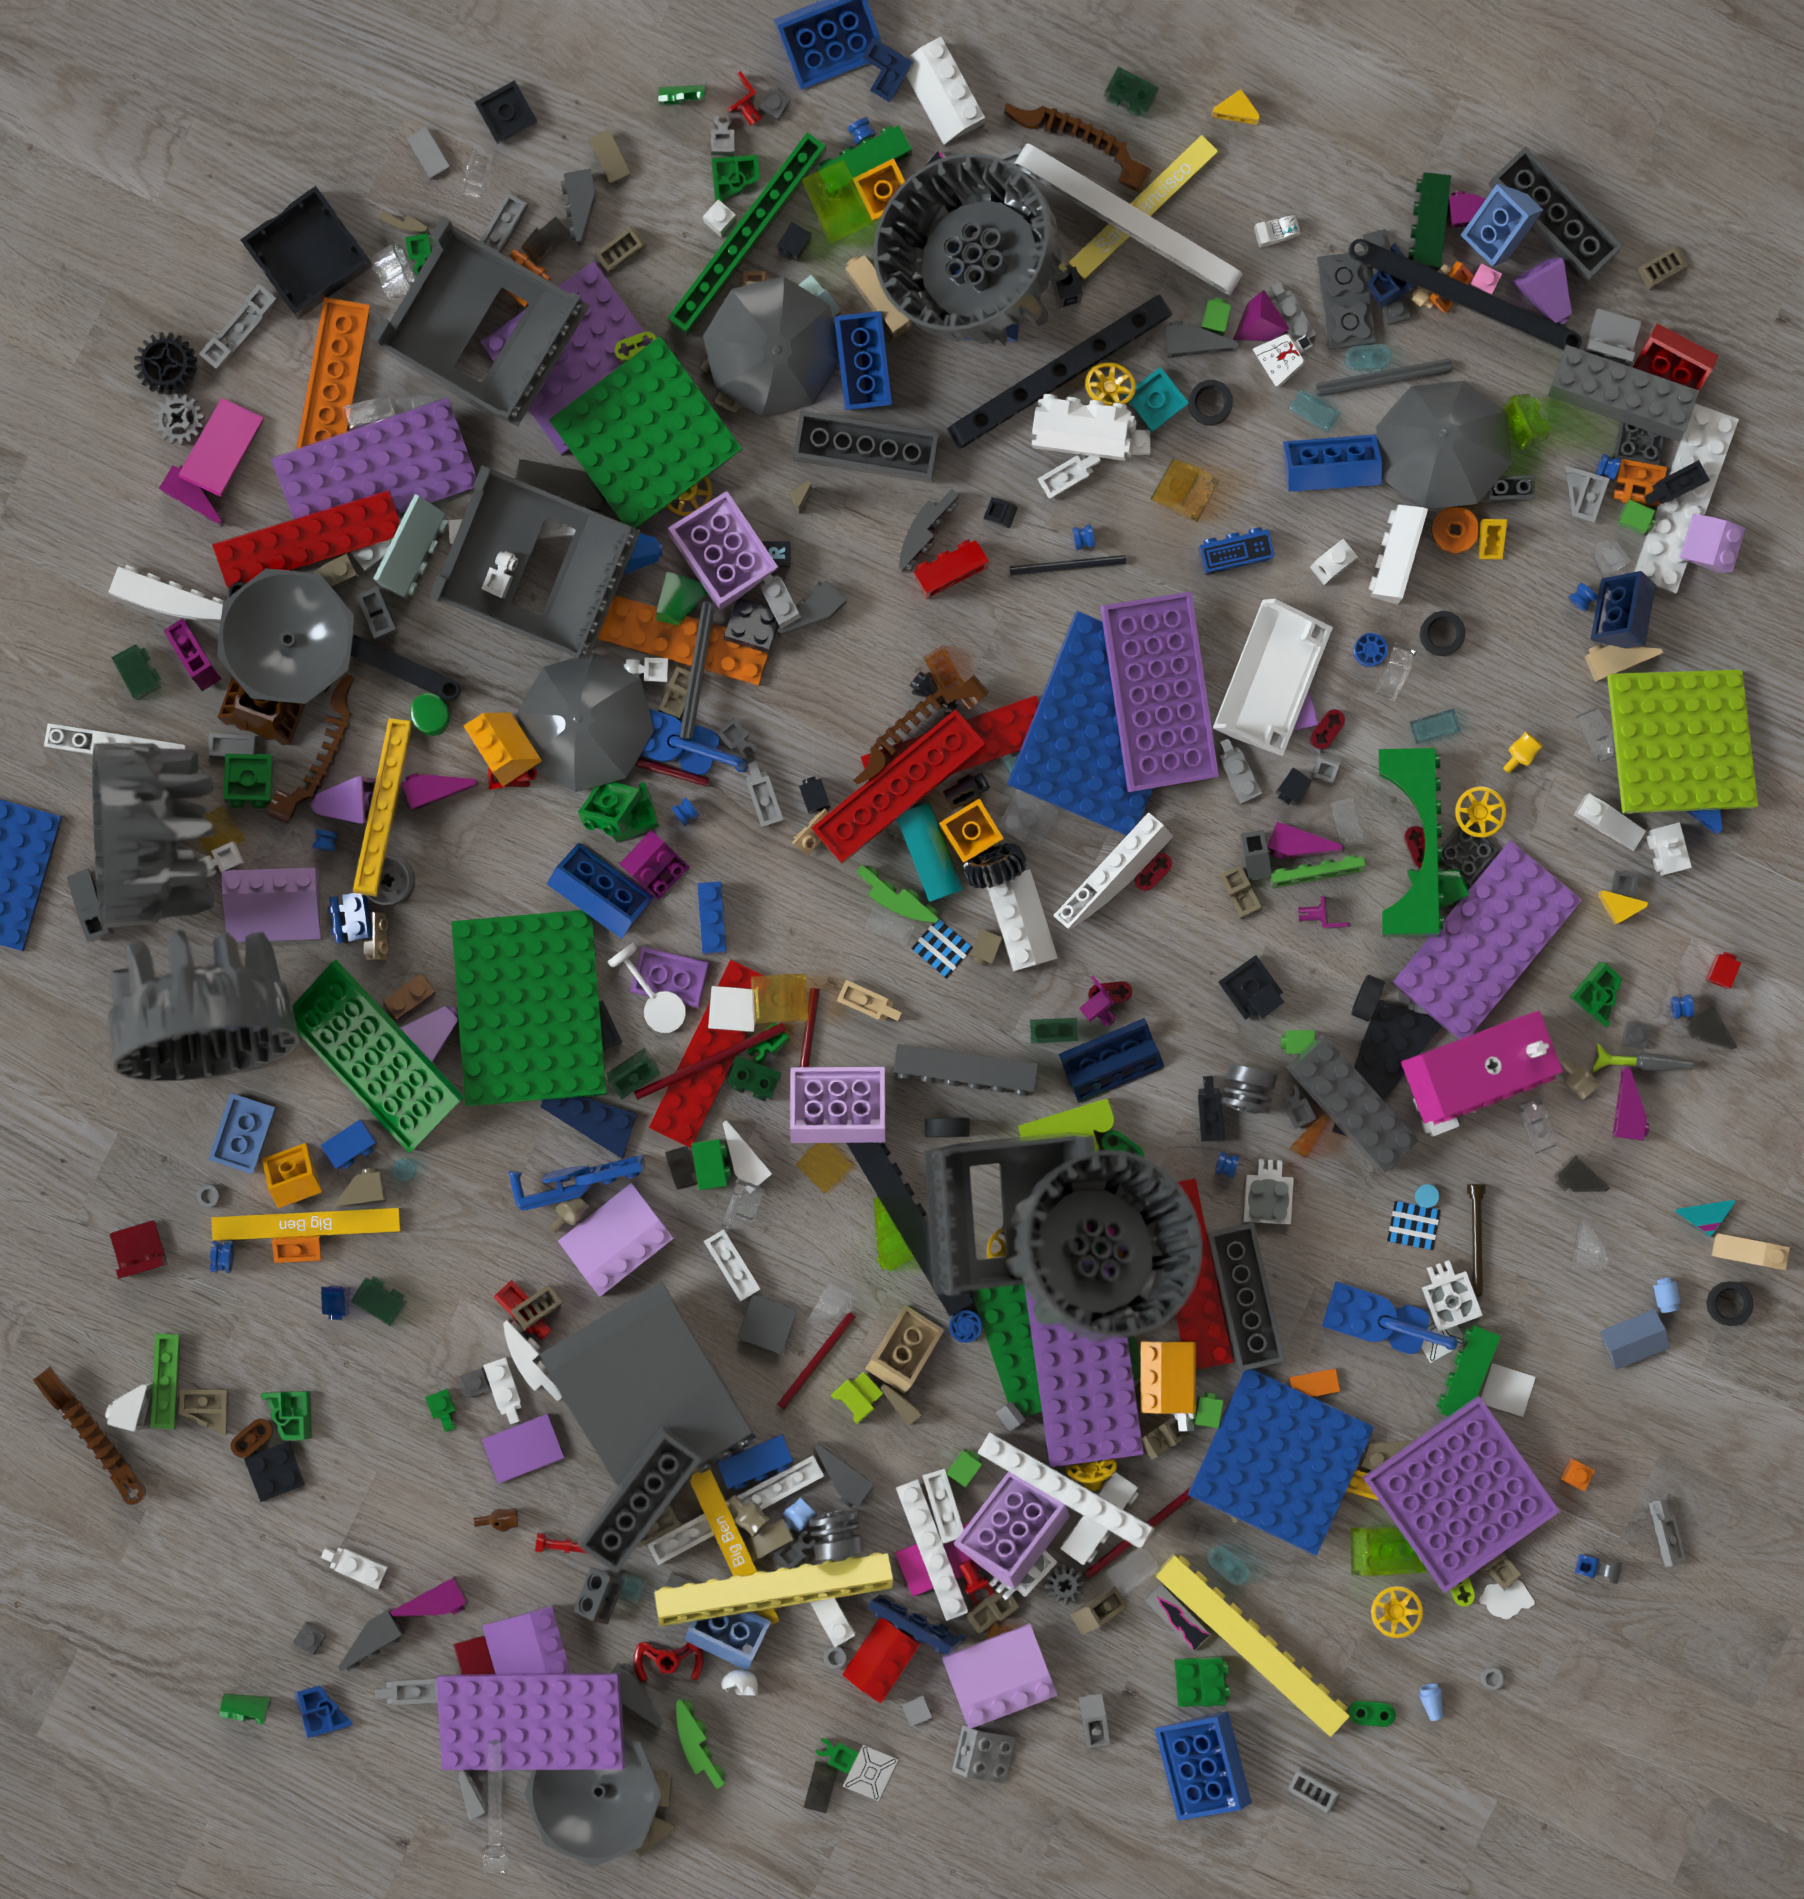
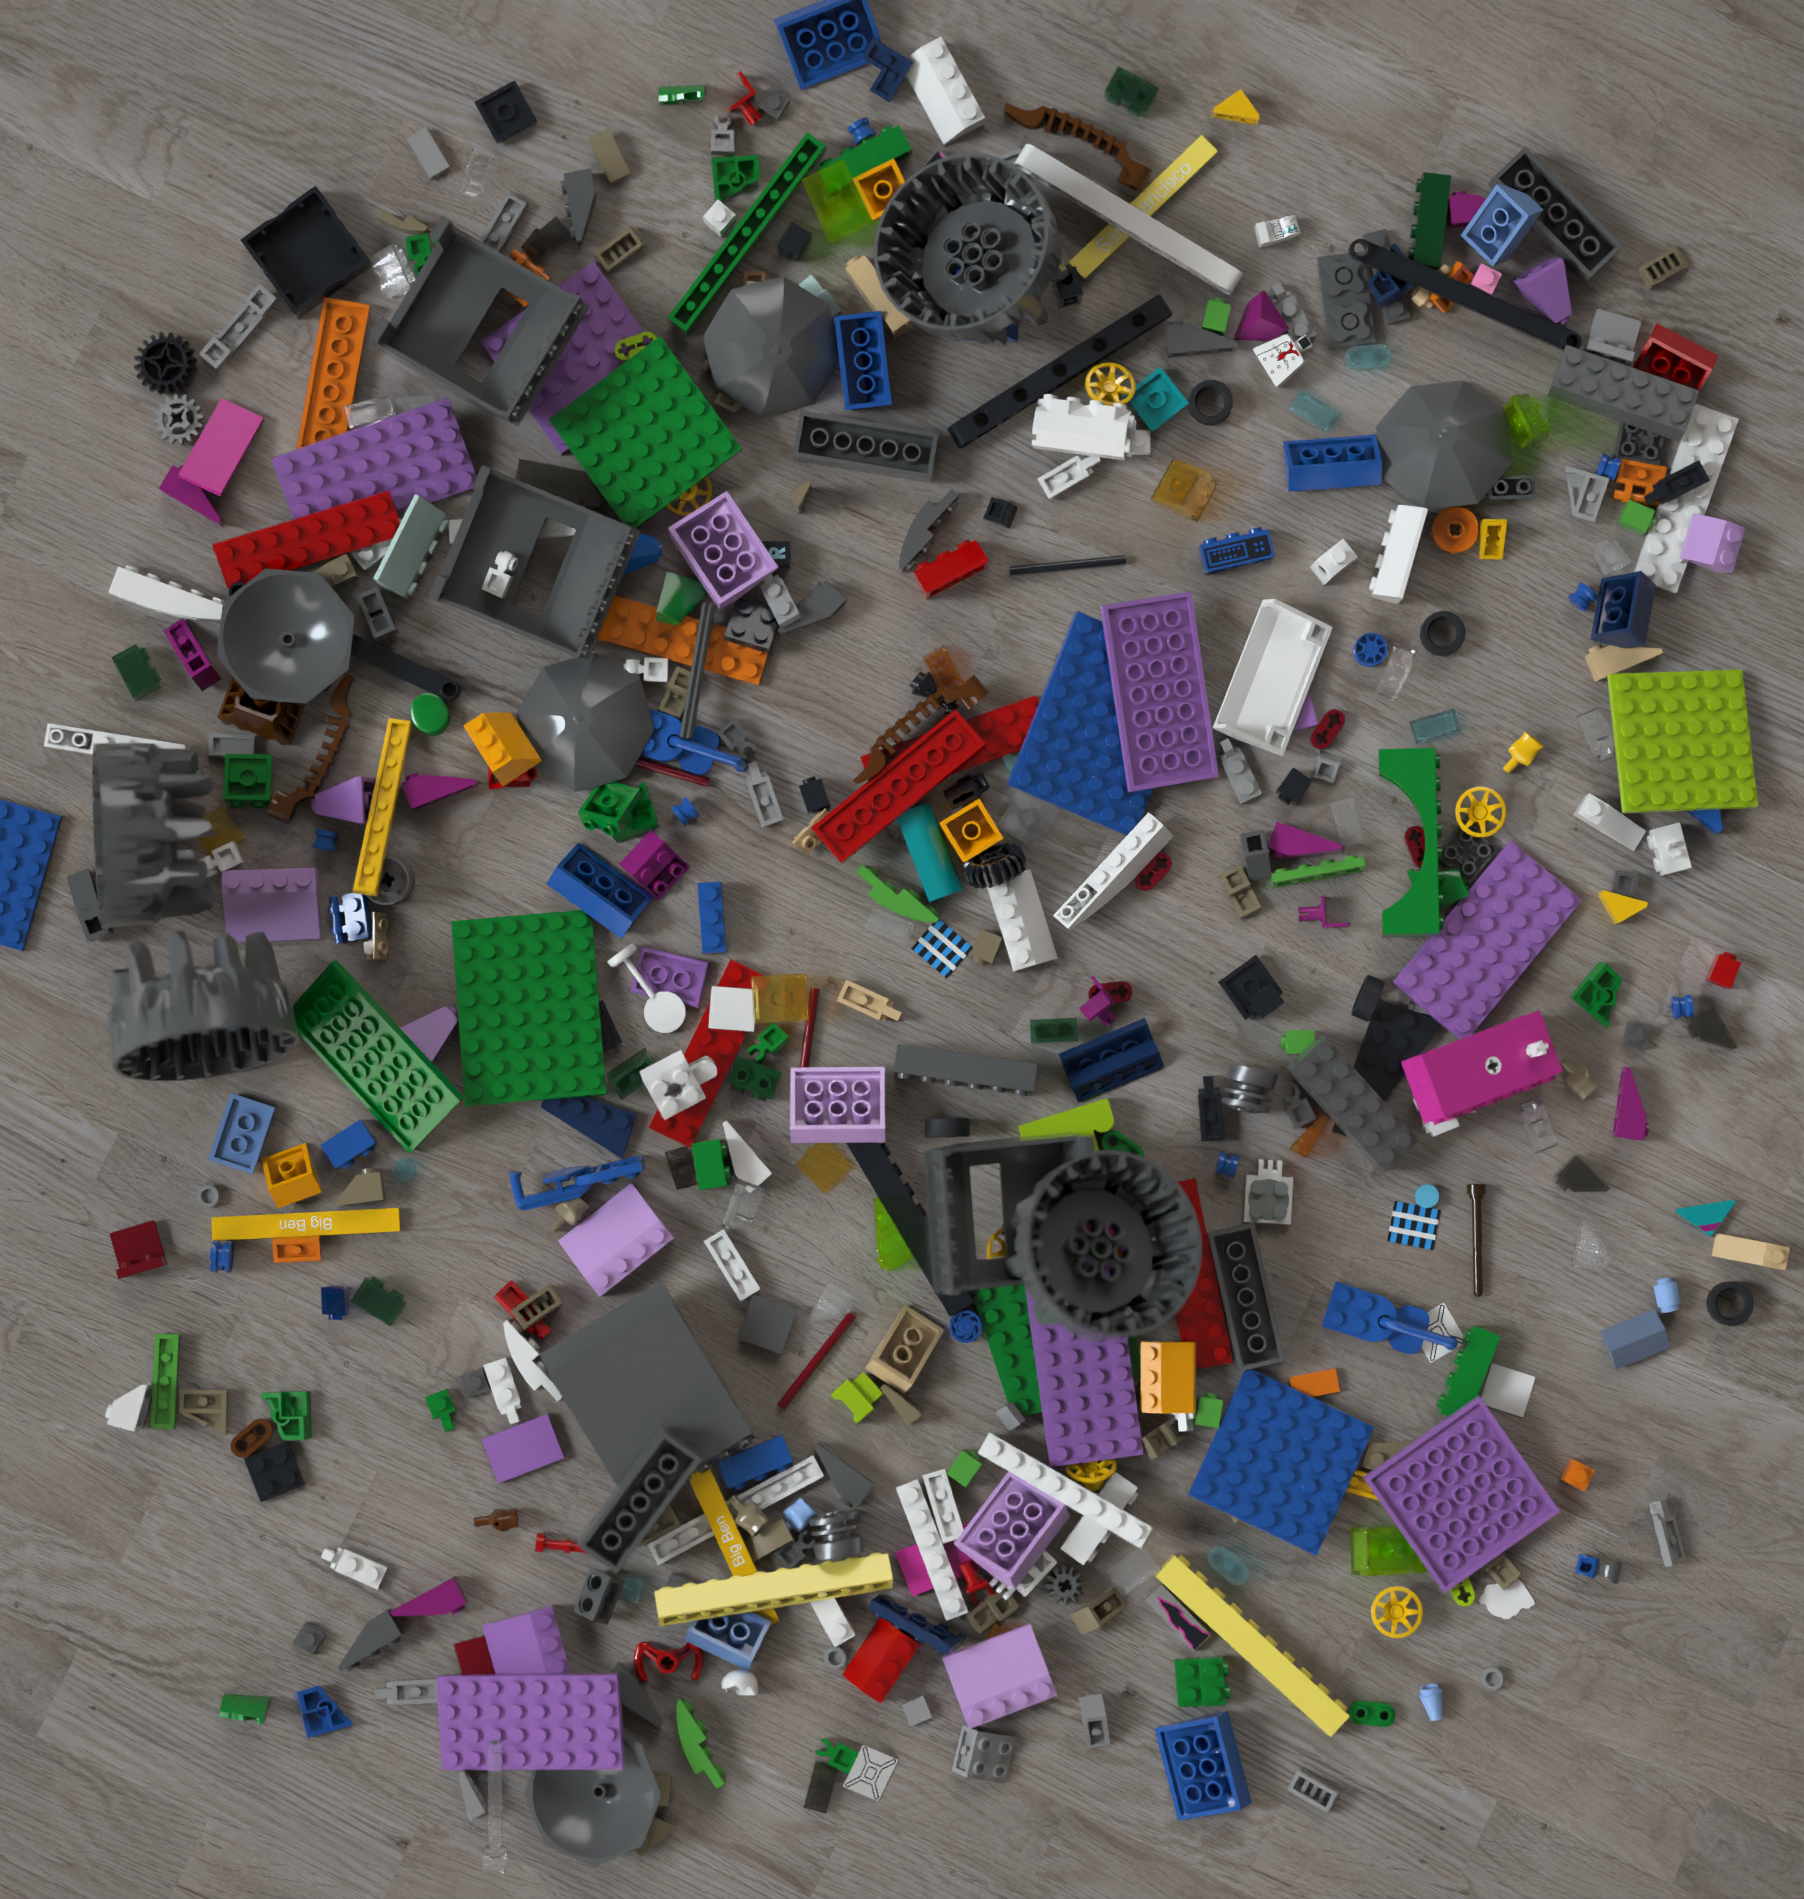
(65, 1400): reddish brown piece -> none
(409, 996): medium nougat plate -> none
(677, 1073): none -> white brick
(709, 1061): dark red piece -> none
(1083, 537): blue wheel -> none
(1124, 1545): dark red piece -> none
(1384, 377): dark grey axle -> none
(1450, 1297): white piece -> none
(1643, 1061): dark grey piece -> none

